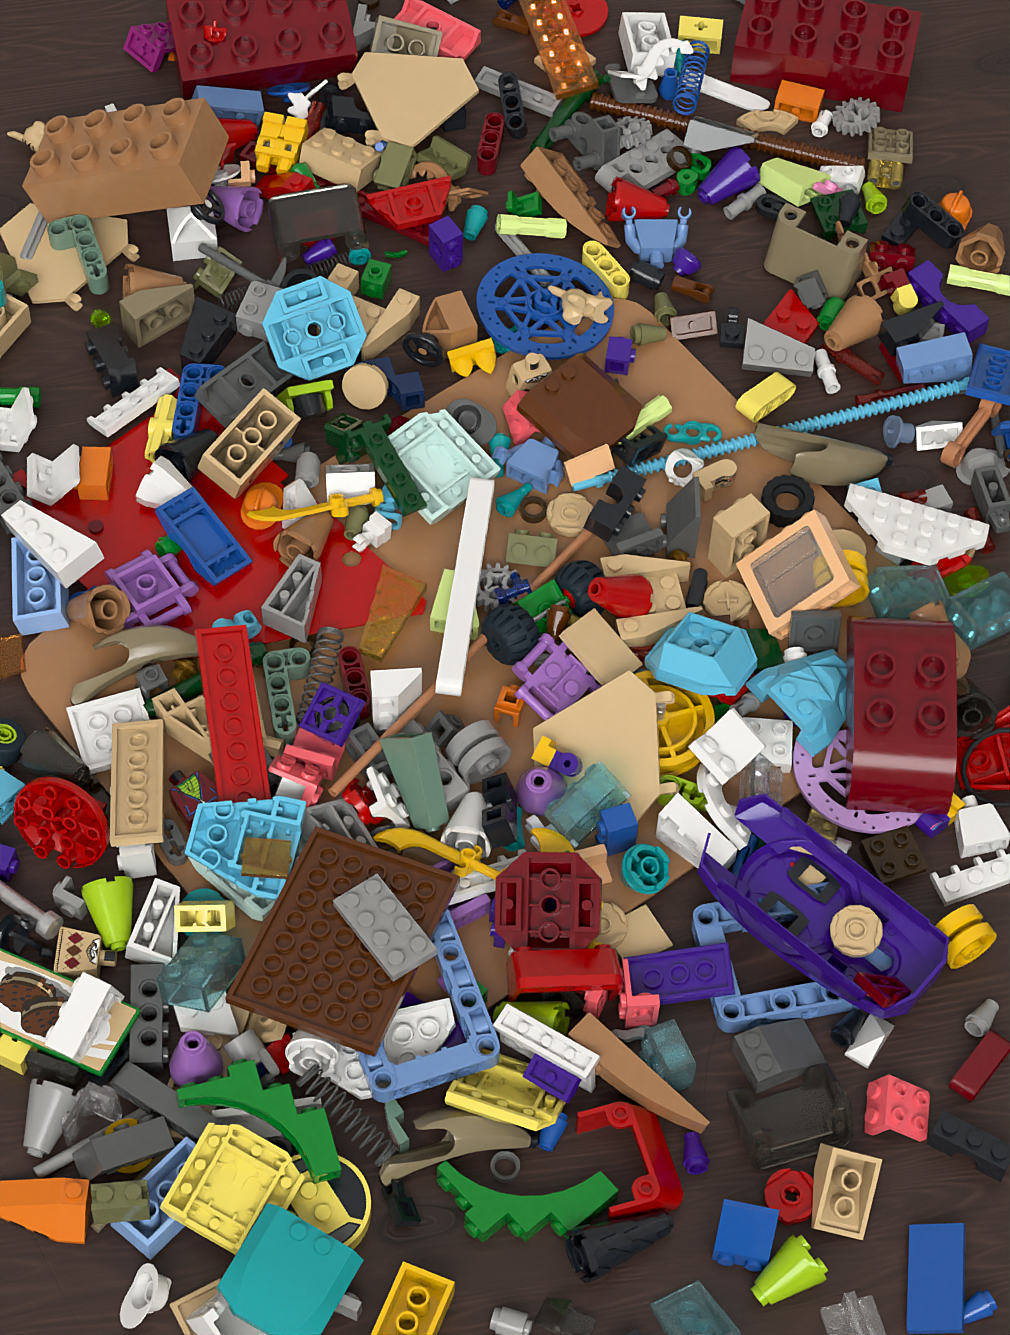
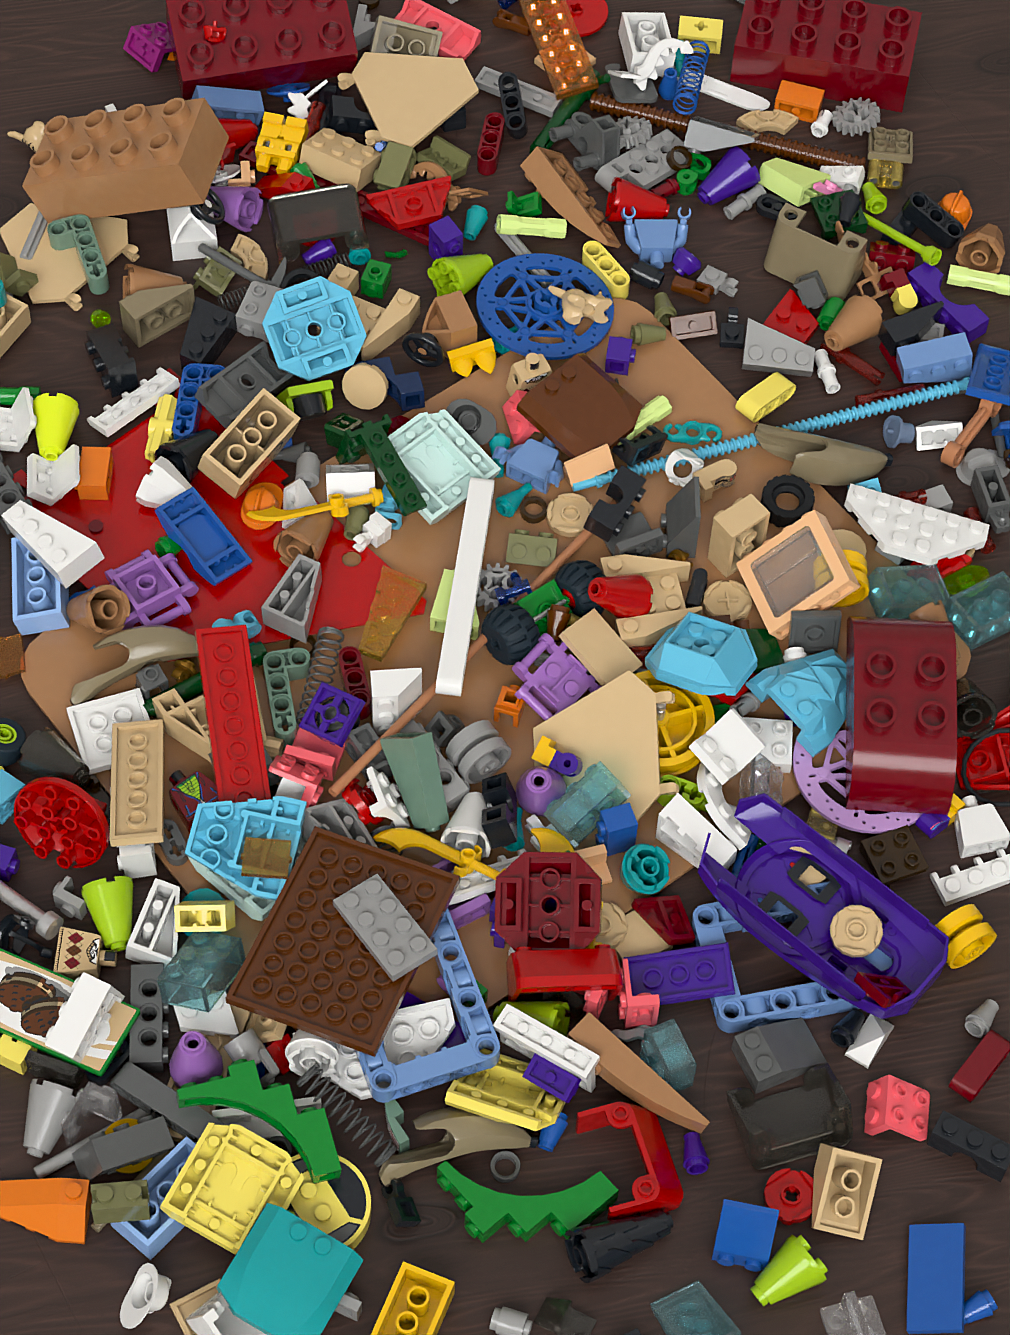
(54, 424): none -> neon yellow cone
(250, 255): none -> tan tile
(459, 272): none -> lime cone
(666, 918): none -> dark red wing
(719, 281): none -> light grey plate
(930, 254): none -> lime piece

